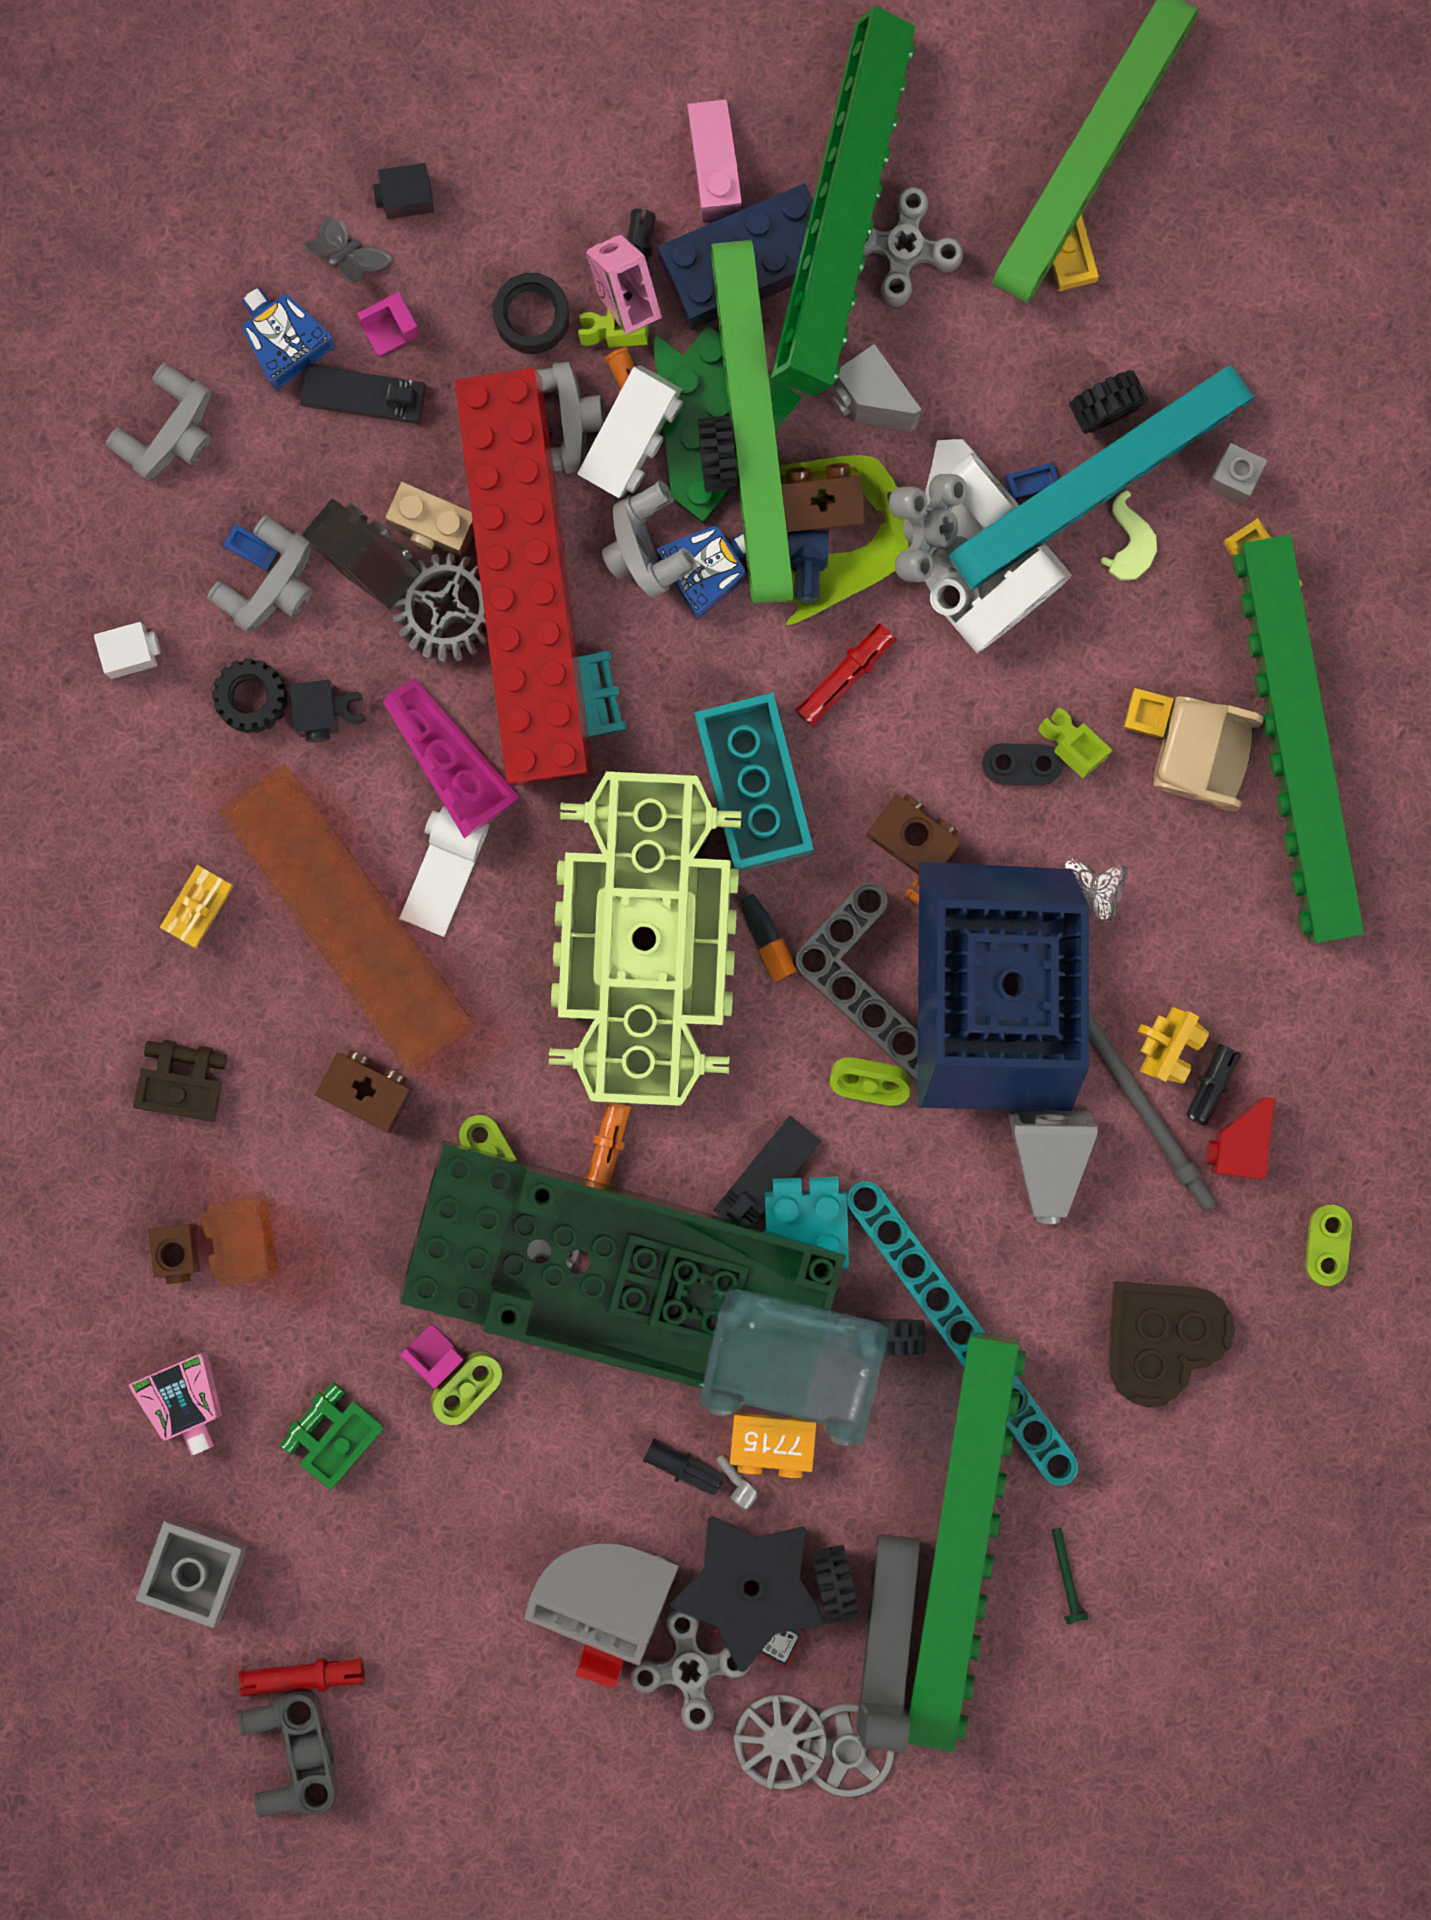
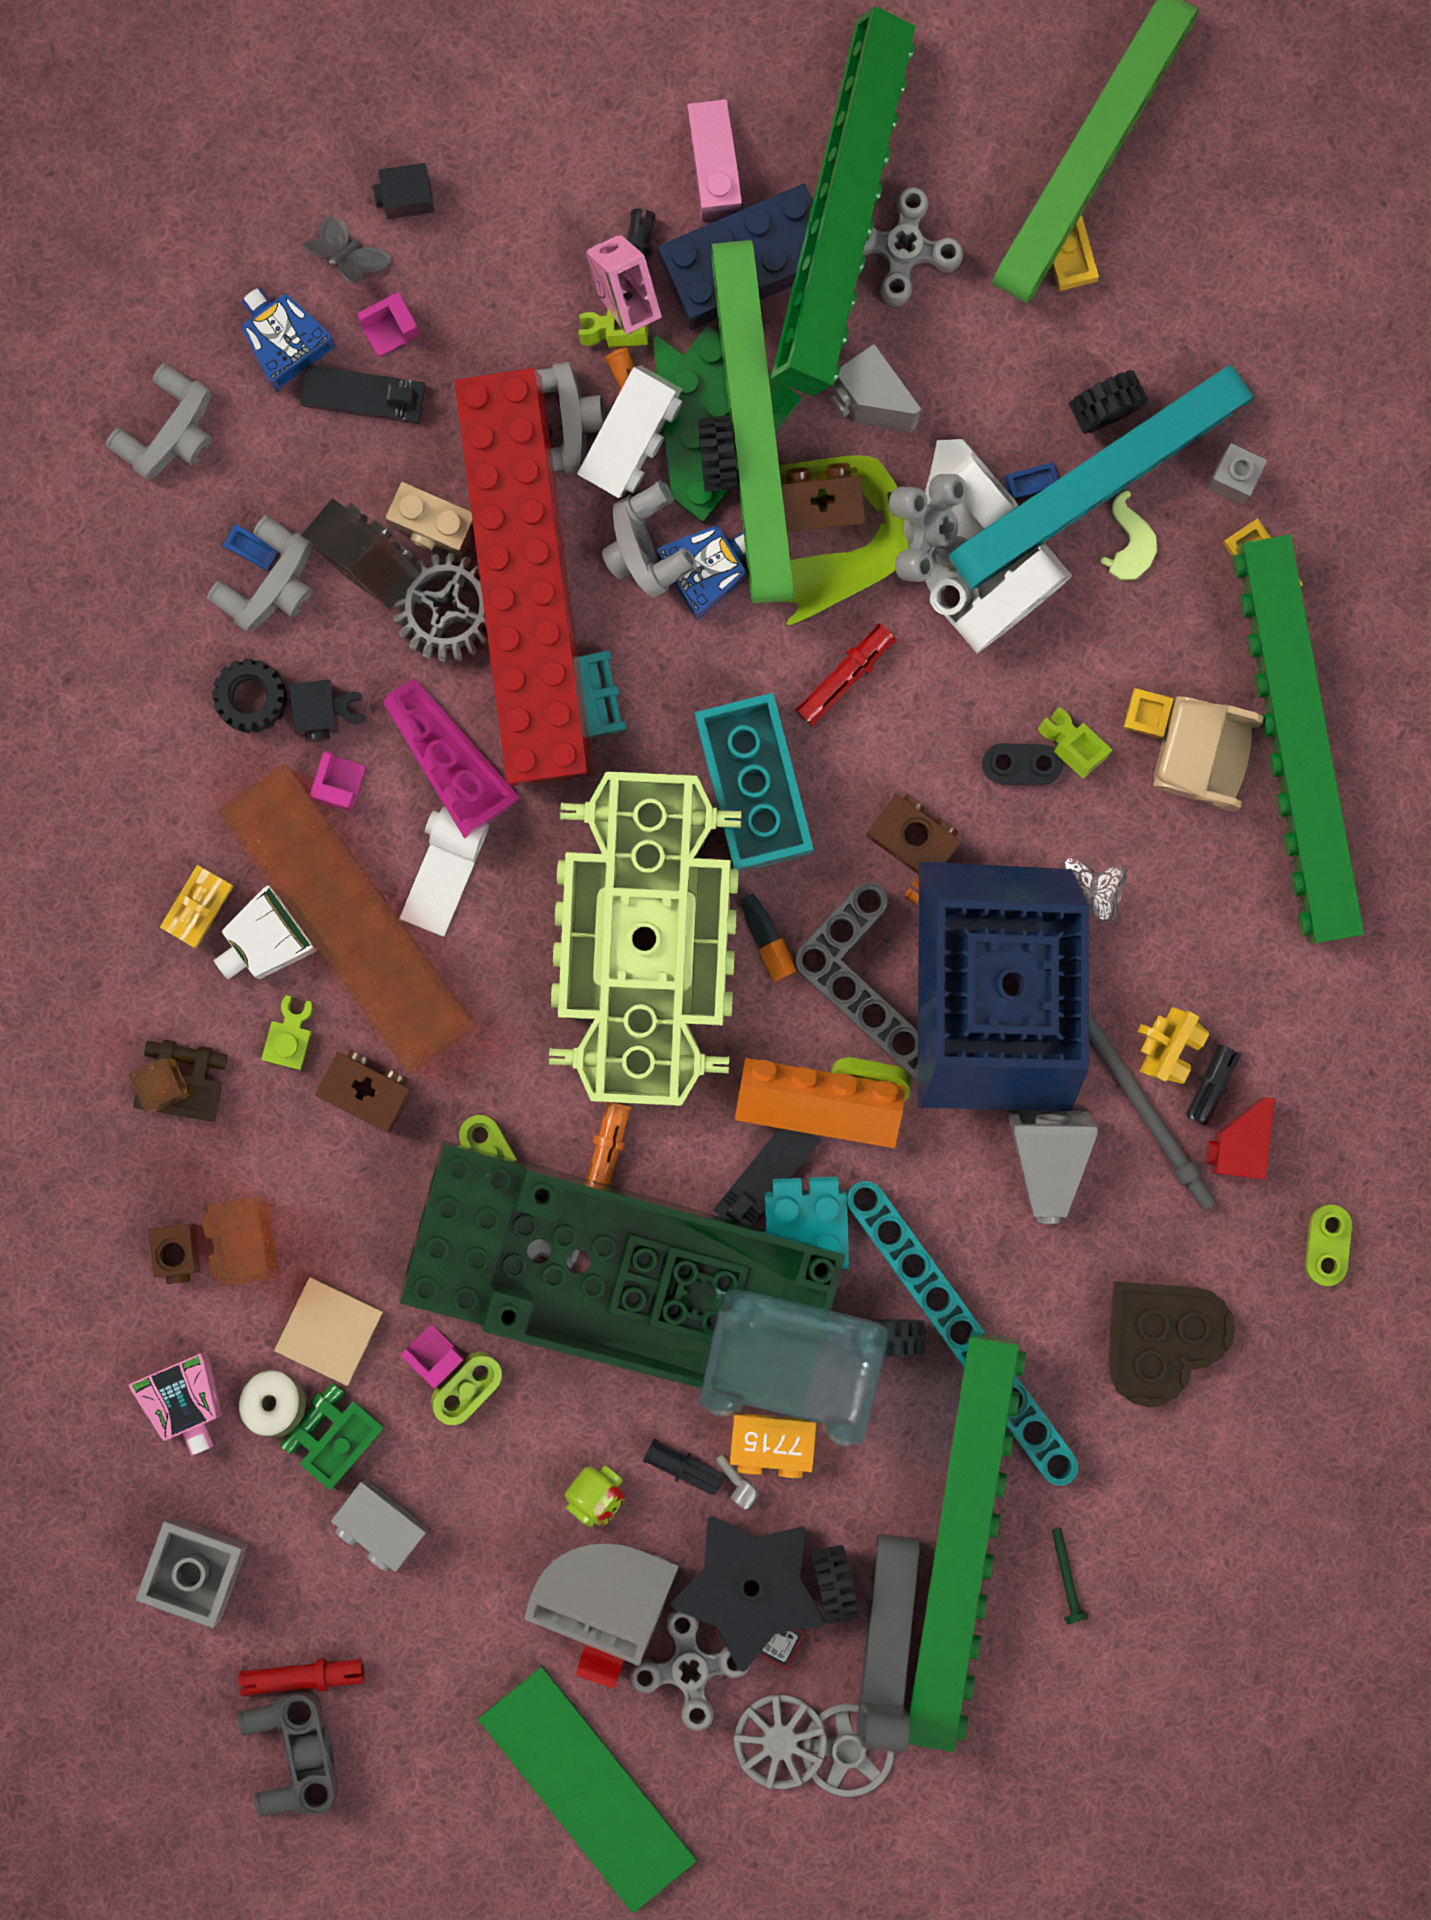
(127, 649): white brick -> none
(159, 1085): none -> clear orange brick
(256, 1398): none -> piece
(263, 938): none -> white torso
(287, 1042): none -> lime plate
(329, 1331): none -> tan tile
(337, 782): none -> dark pink panel
(378, 1526): none -> light grey brick
(520, 284): black tyre -> none
(587, 1789): none -> green tile
(595, 1496): none -> lime head
(808, 558): dark blue axle -> none
(820, 1103): none -> orange brick

